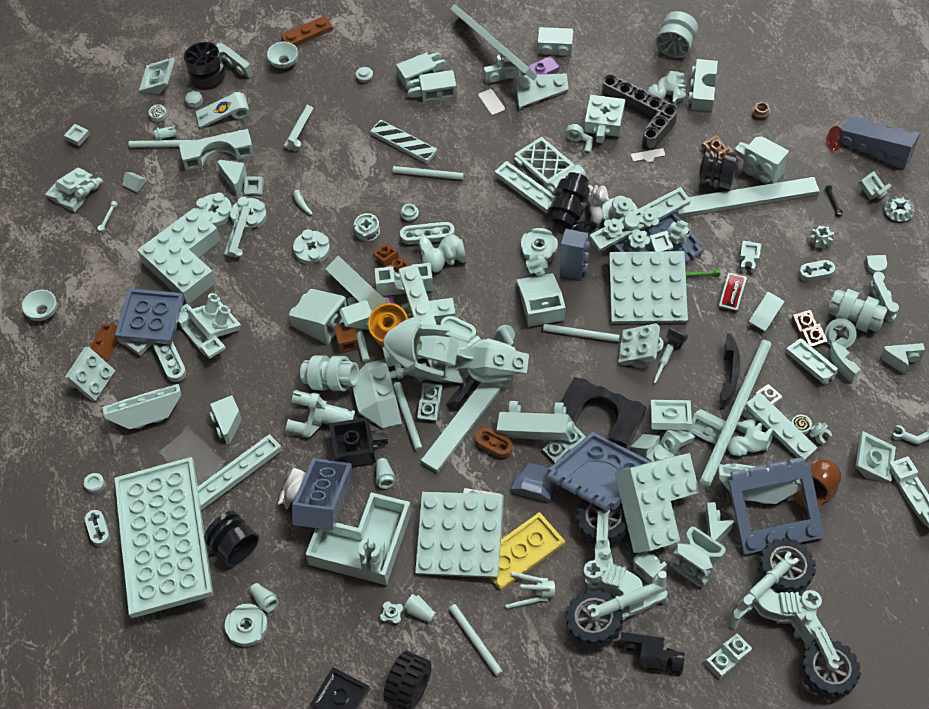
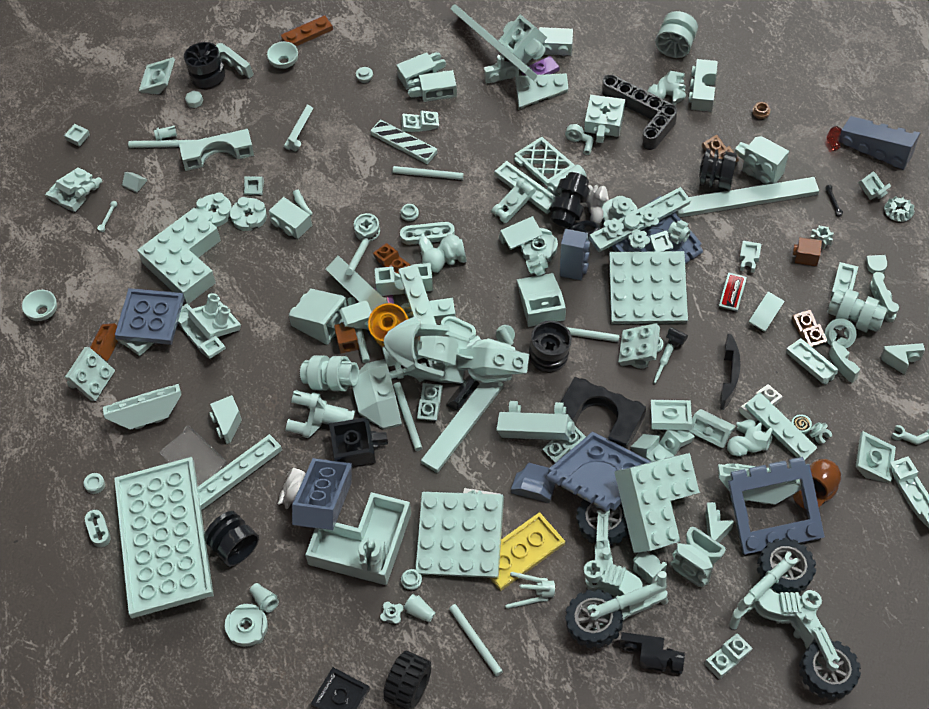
(157, 113): tile -> none
(172, 366): light aqua plate -> none
(231, 105): light aqua door -> none
(233, 173): light aqua slope -> none
(236, 233): light aqua hinge -> none
(290, 218): none -> light aqua brick
(311, 238): light aqua plate -> none
(358, 255): none -> light aqua bar
(384, 475): light aqua cone -> none
(411, 579): none -> light aqua plate
(422, 122): none -> light aqua slope
(491, 101): white sticker -> none
(495, 442): dark orange plate -> none
(513, 200): none -> light aqua plate
(520, 233): none -> light aqua panel
(523, 39): none -> light aqua brick
(550, 346): none -> black wheel
(648, 155): white sticker -> none
(716, 273): bright green hinge -> none
(735, 413): light aqua axle -> none
(807, 251): none -> dark orange brick
(817, 271): light aqua beam -> none
(845, 277): none -> light aqua plate

